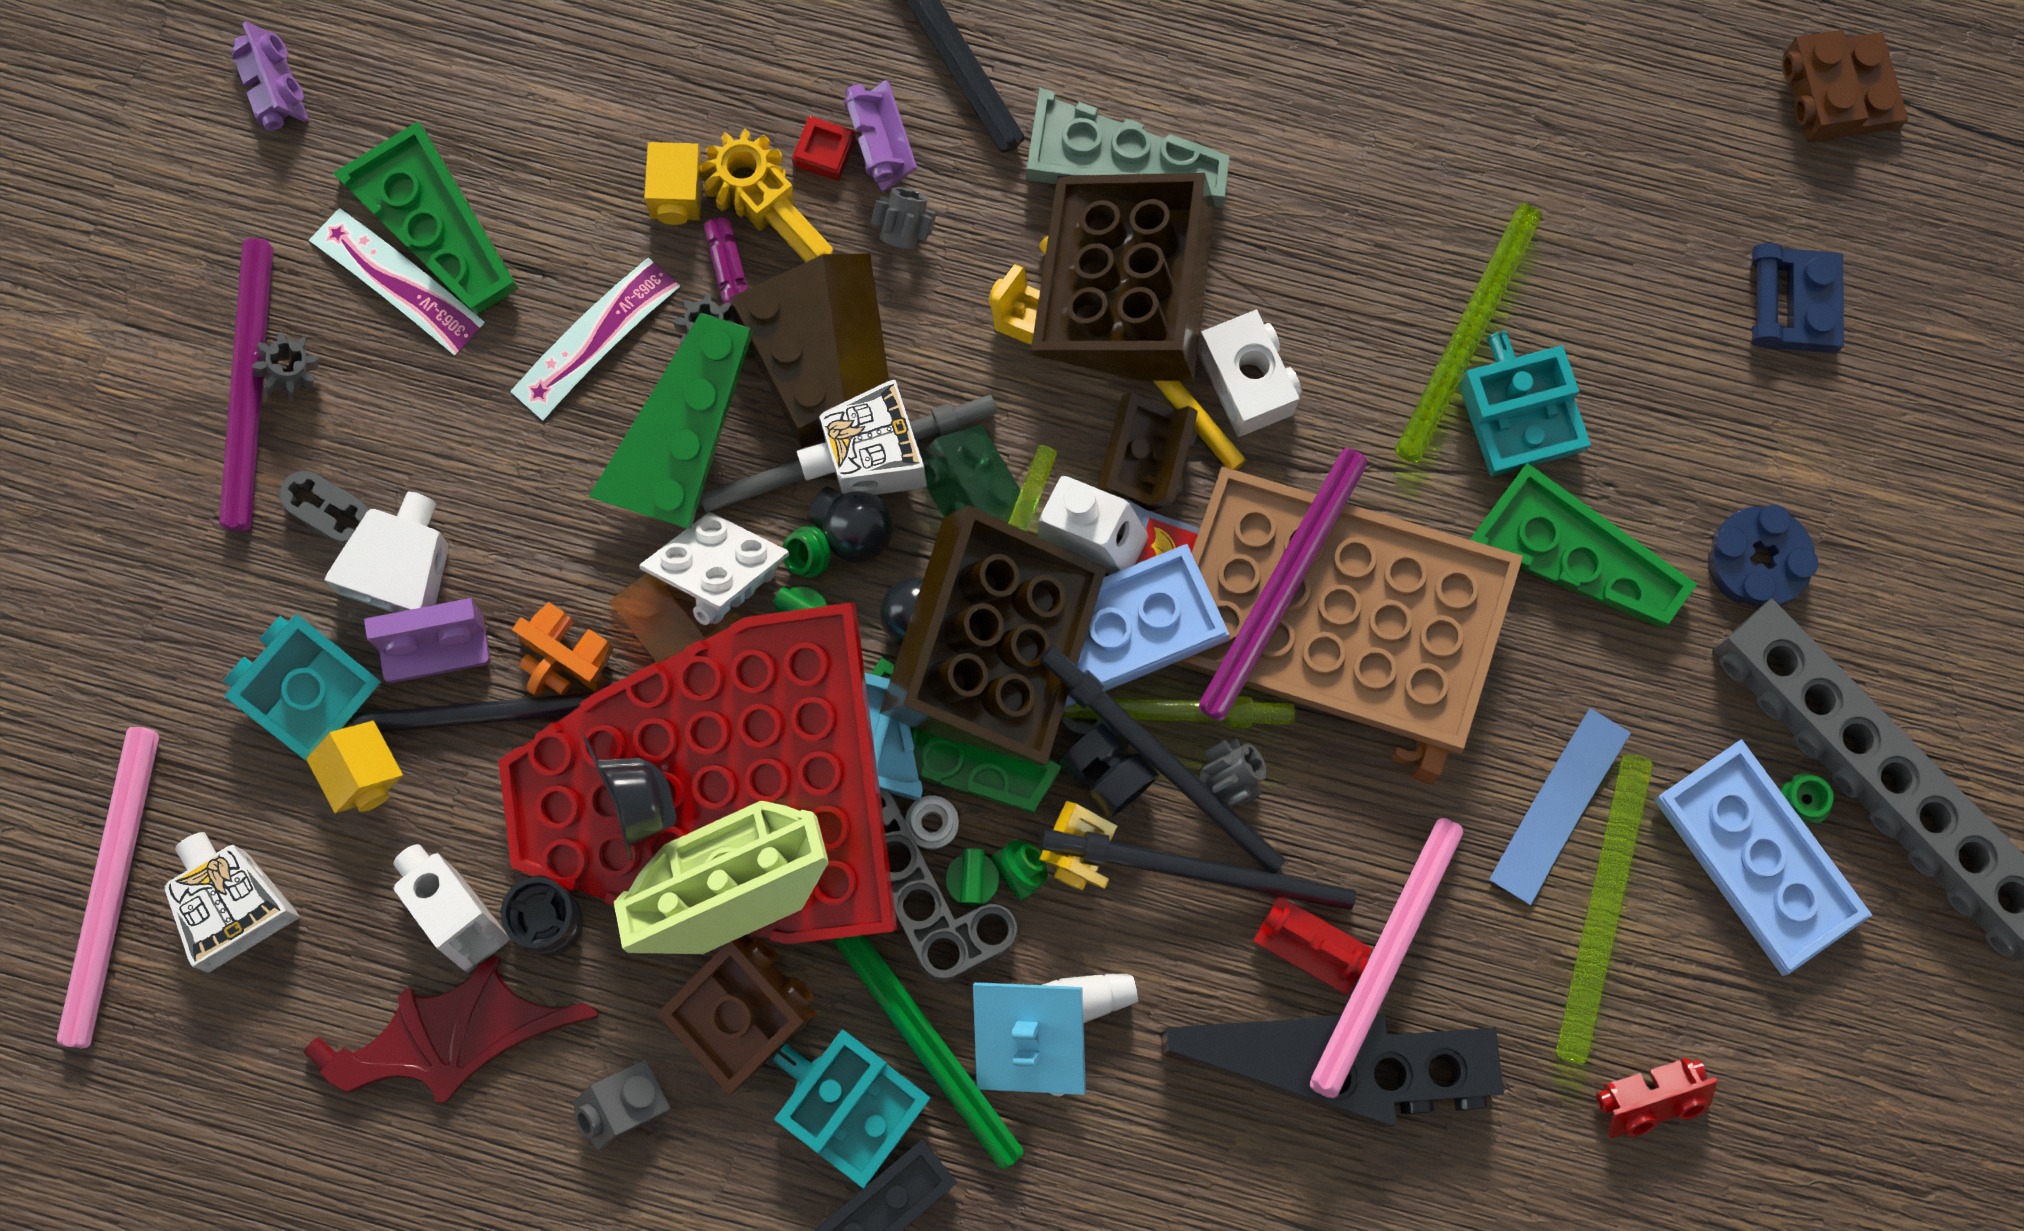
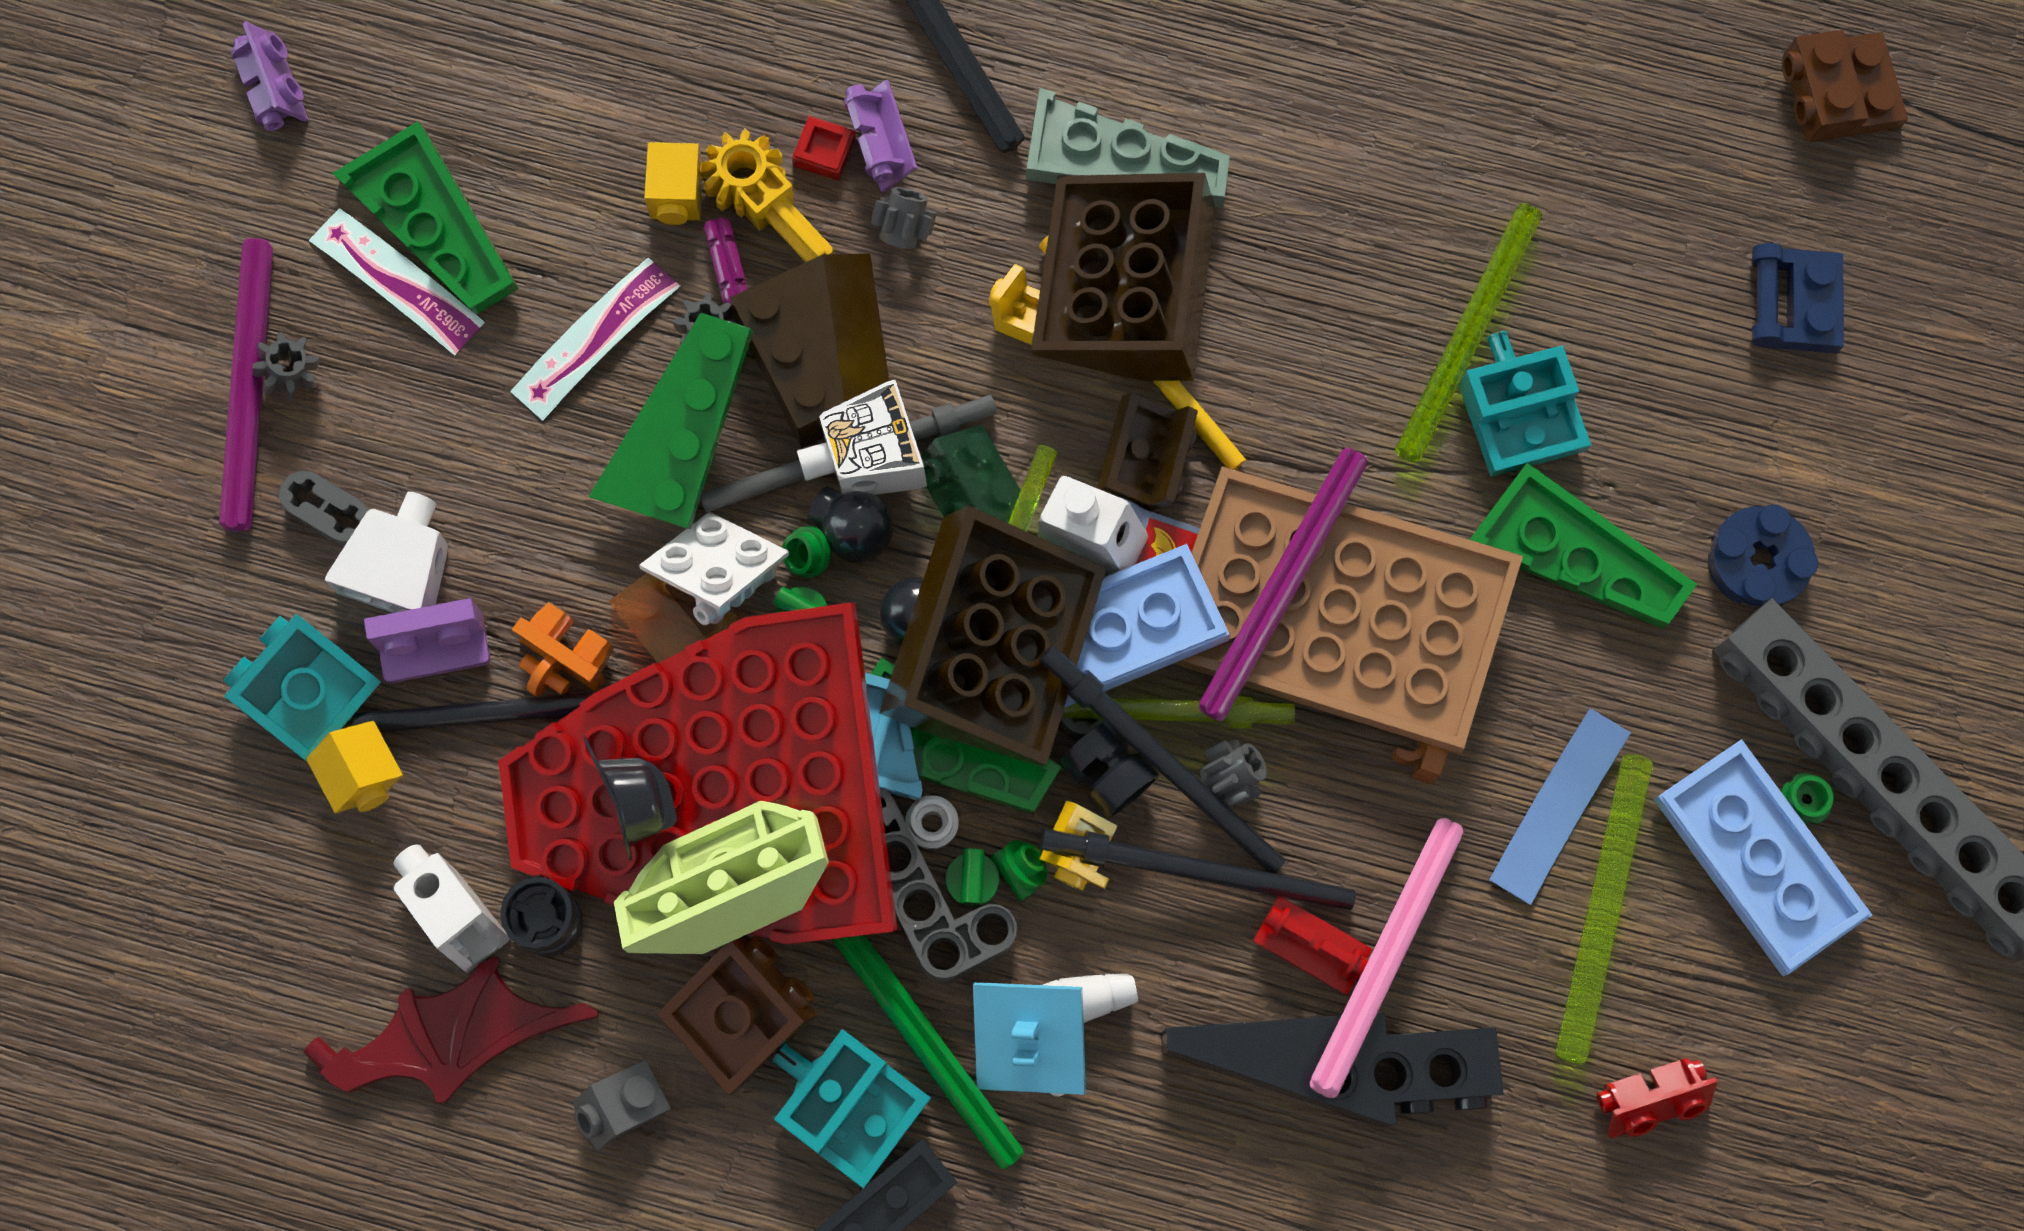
(108, 888): bright pink axle -> none
(223, 903): white torso -> none
(1249, 401): white brick -> none

